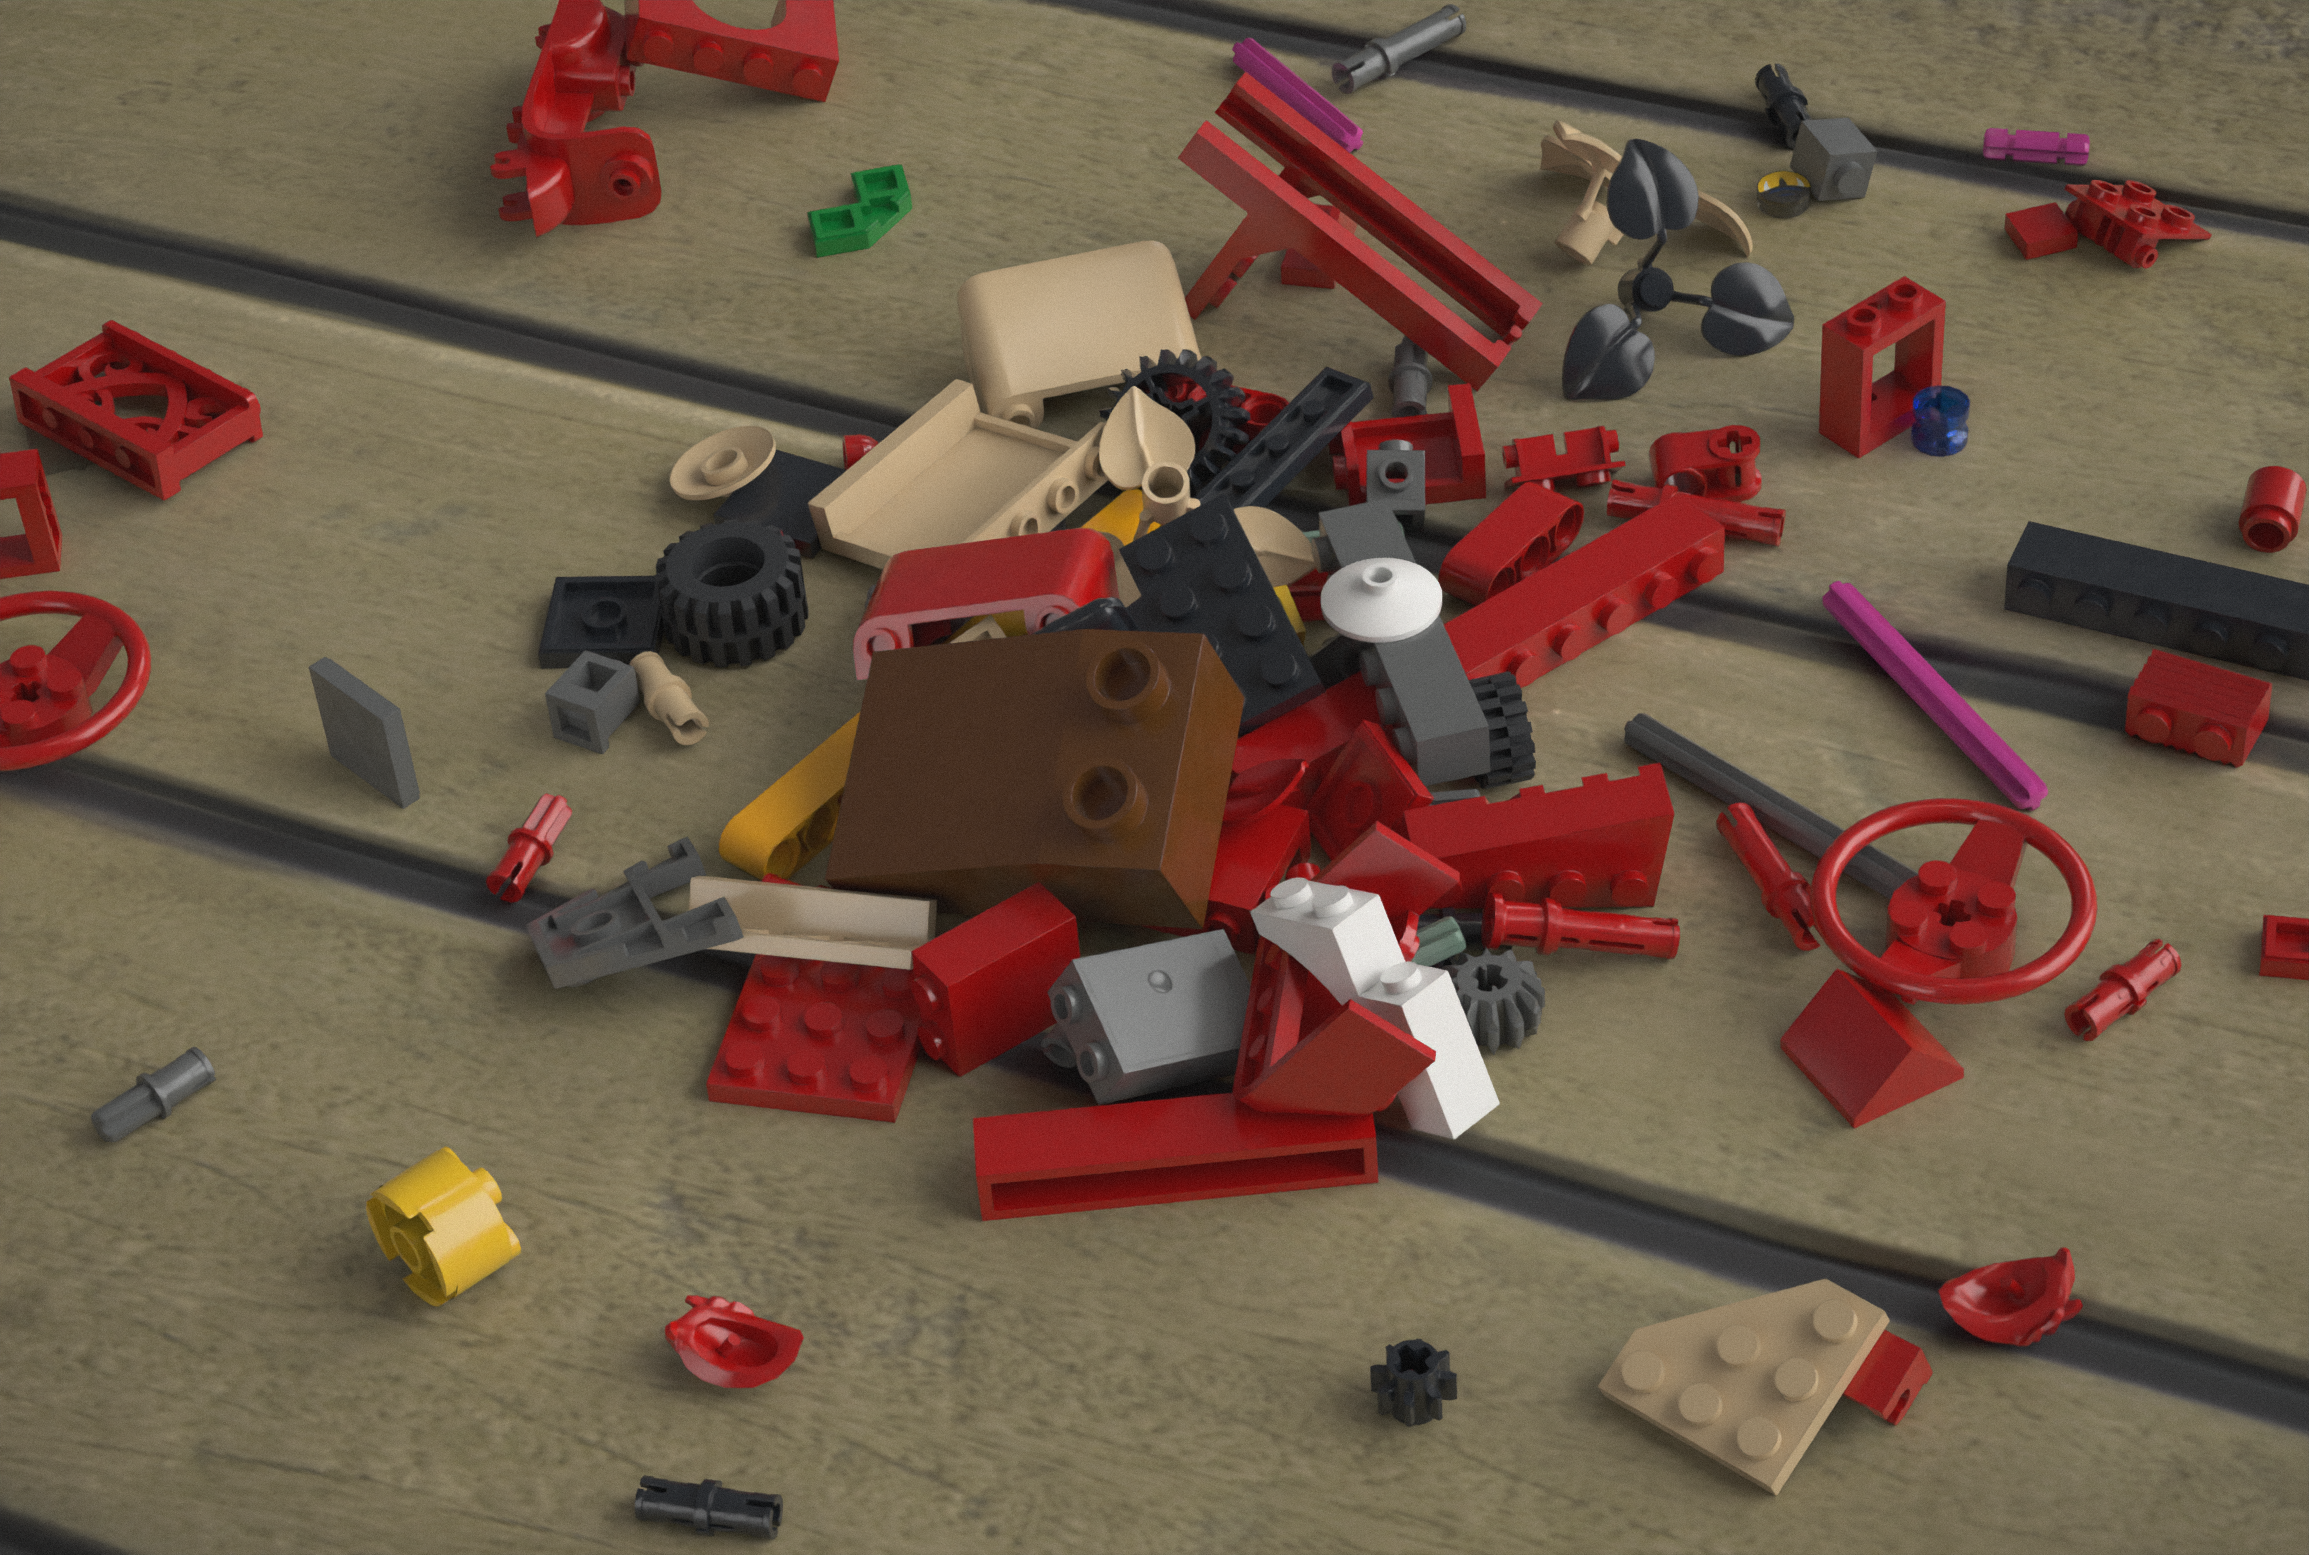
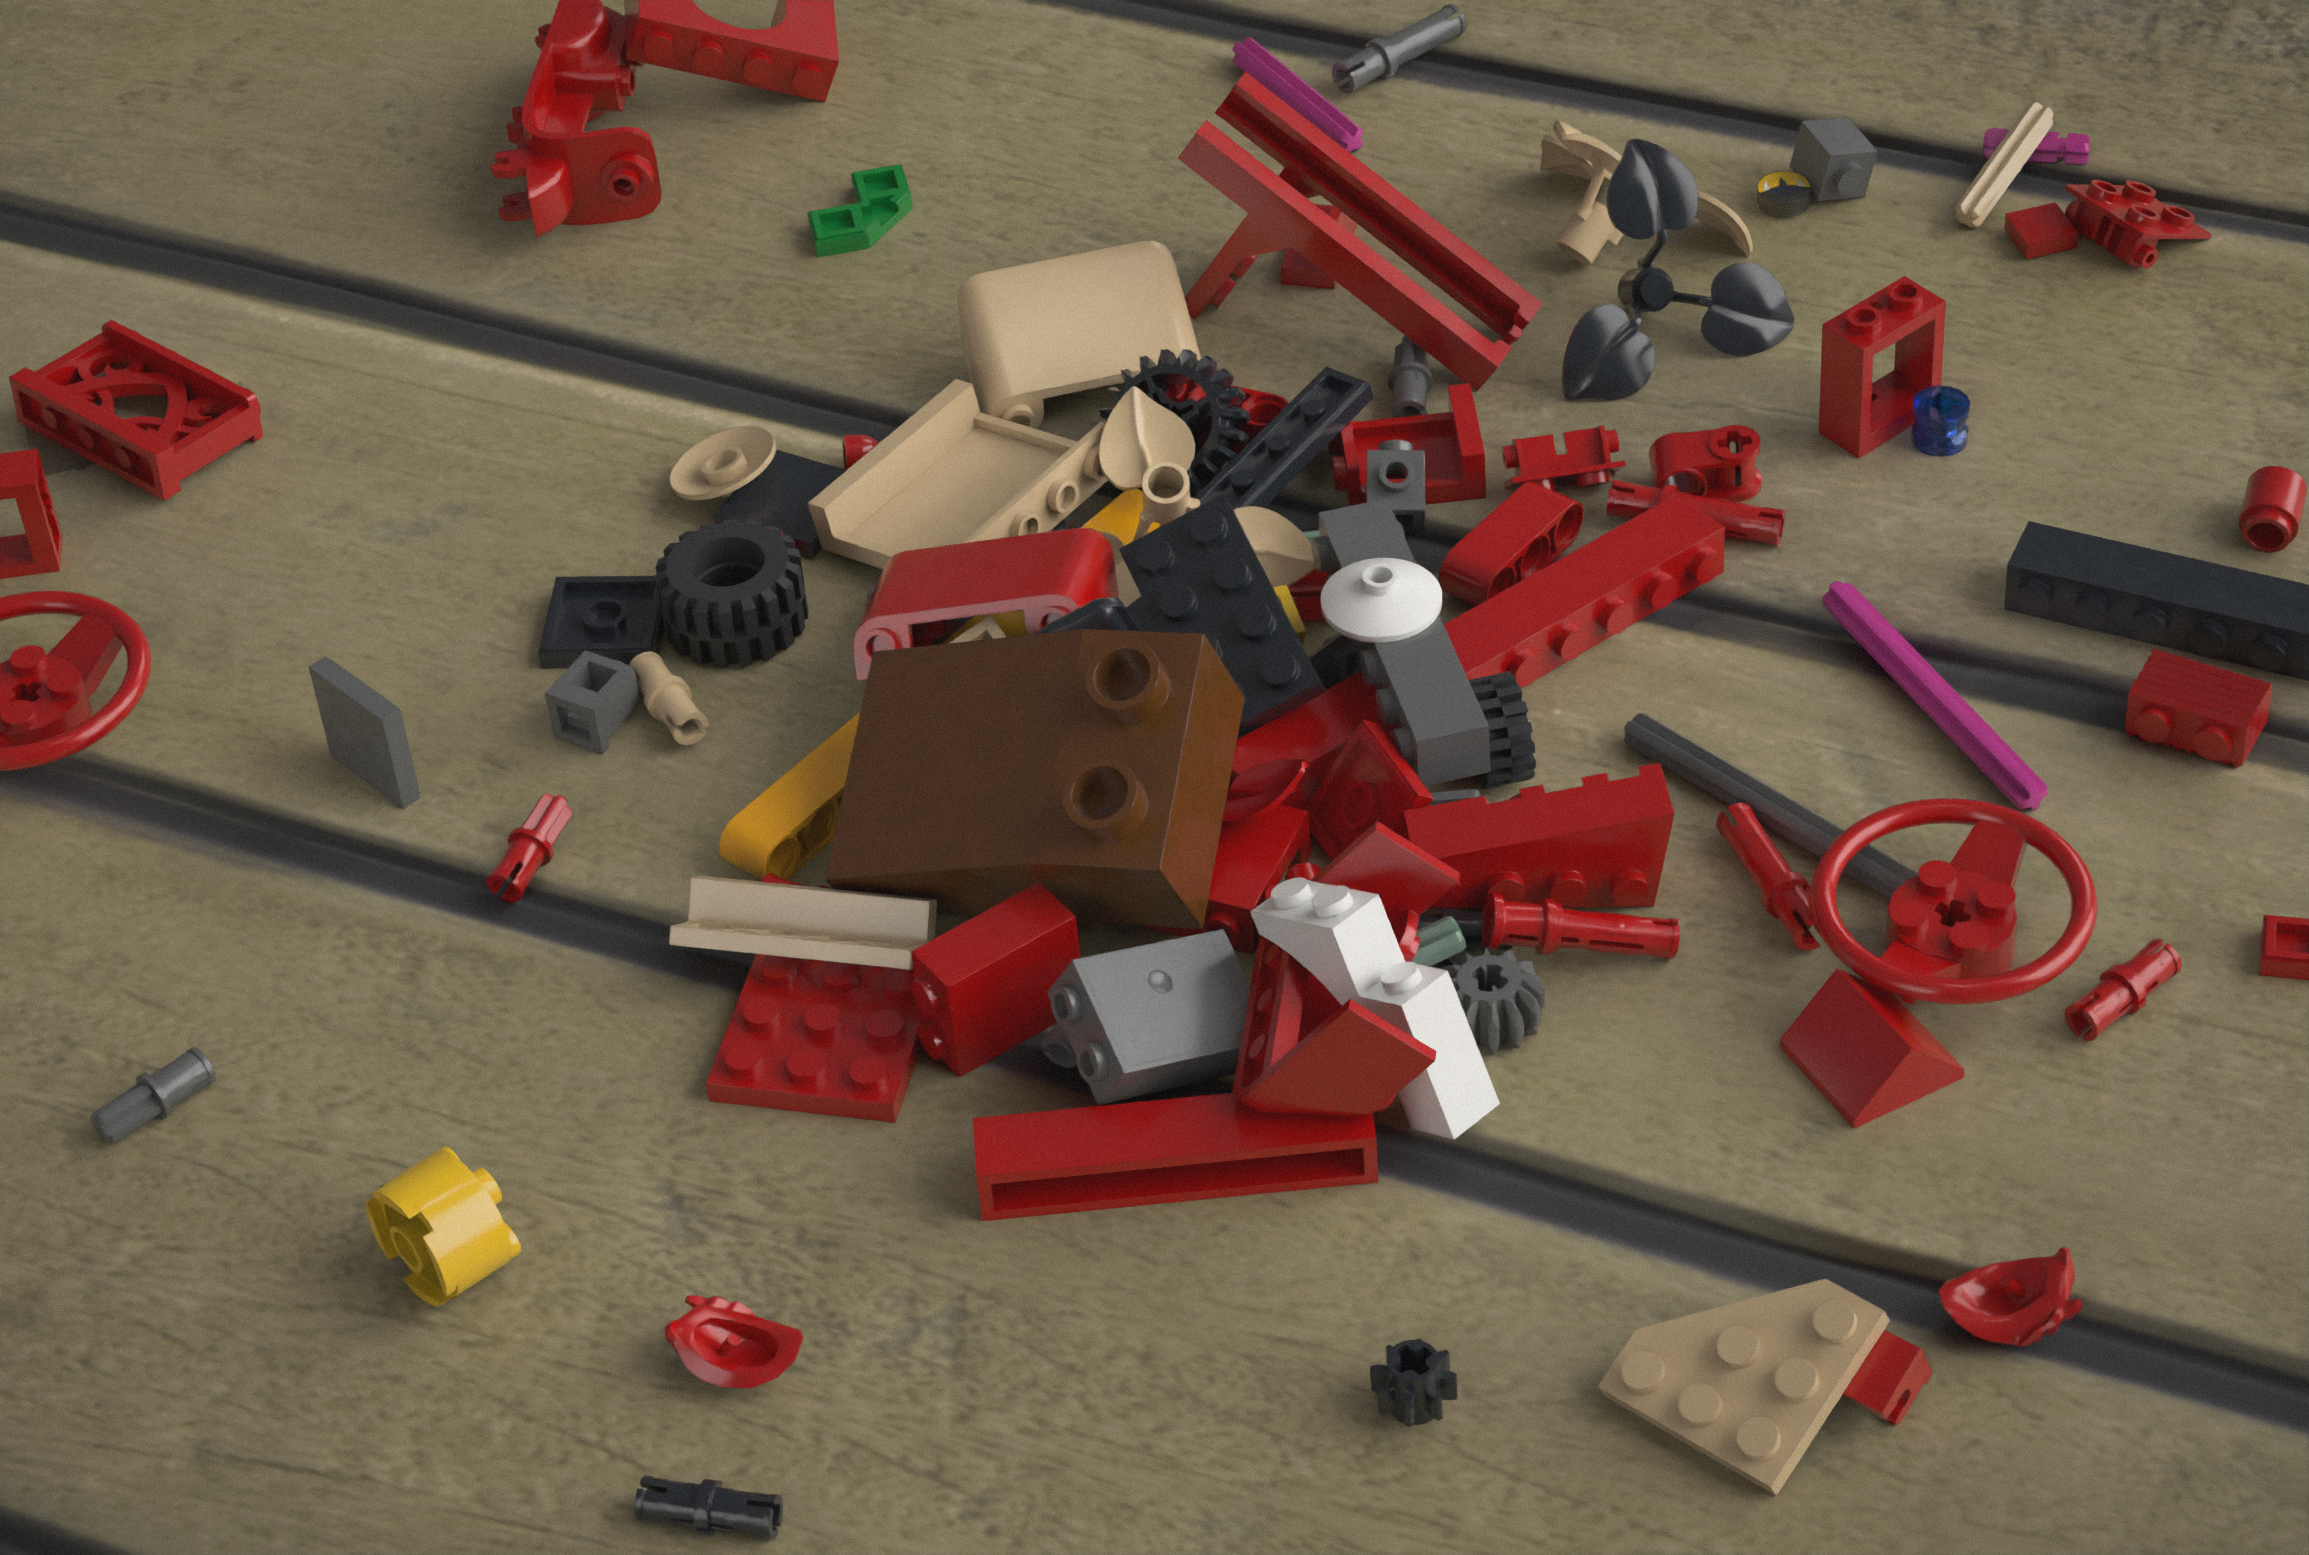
(623, 929): dark grey wing -> none
(1783, 100): black pin -> none
(2004, 165): none -> tan axle

